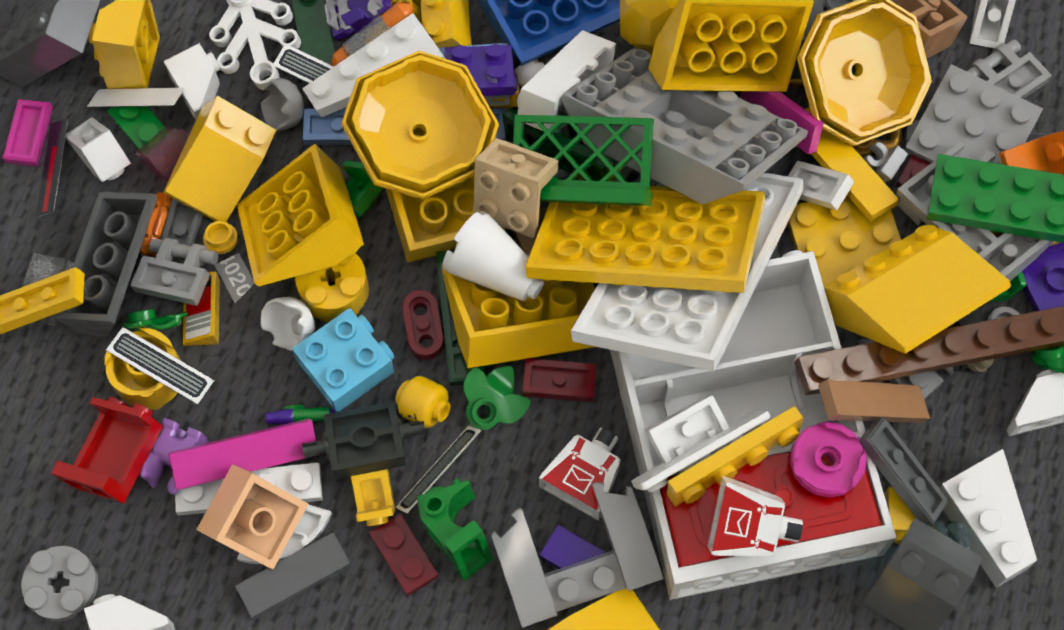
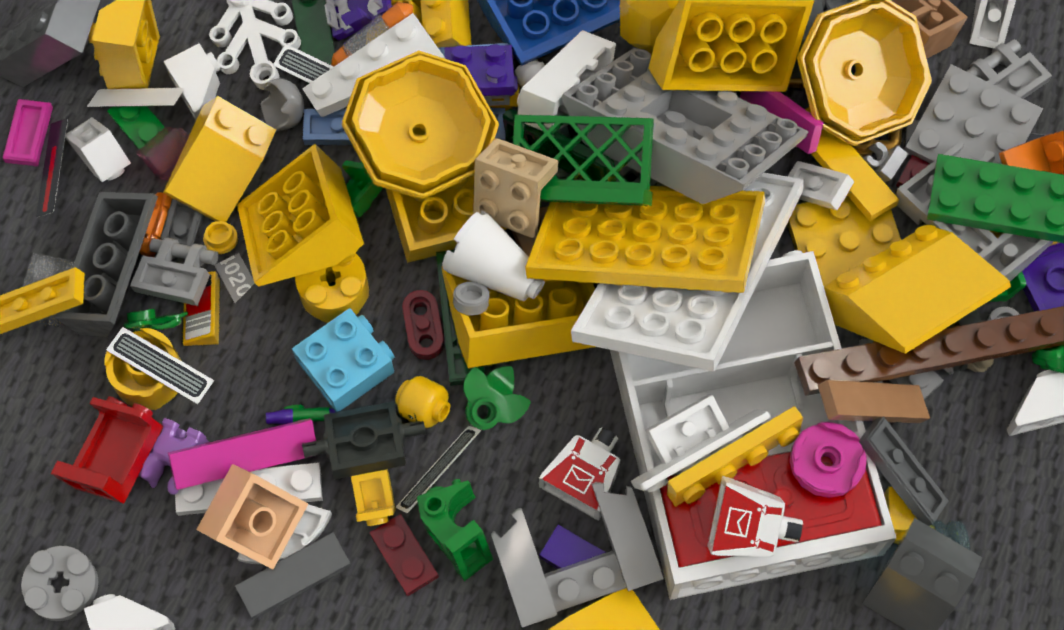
(288, 321): white hair -> none
(471, 298): none -> light grey tile
(559, 380): dark red plate -> none
(993, 517): white wedge -> none

